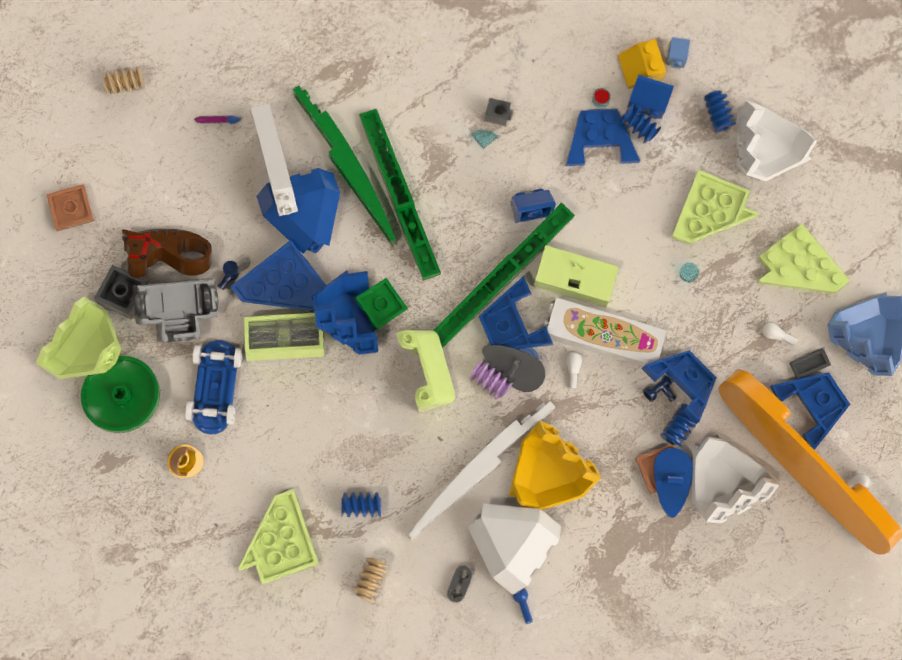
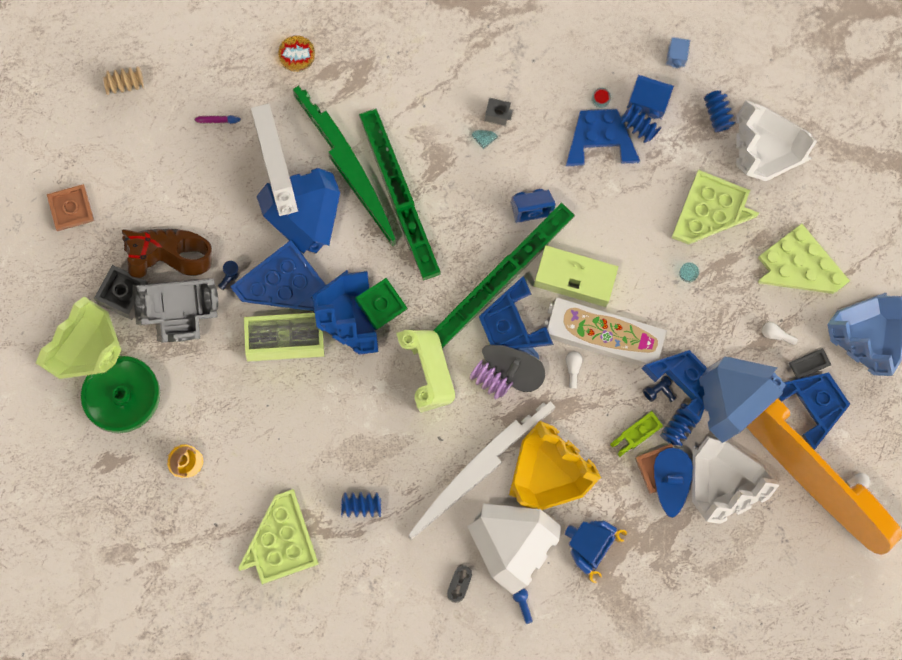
(214, 386): blue piece -> none
(296, 53): none -> tile
(370, 579): tan piece -> none
(591, 543): none -> blue torso
(638, 432): none -> lime hinge
(642, 60): yellow slope -> none
(737, 394): none -> medium blue panel

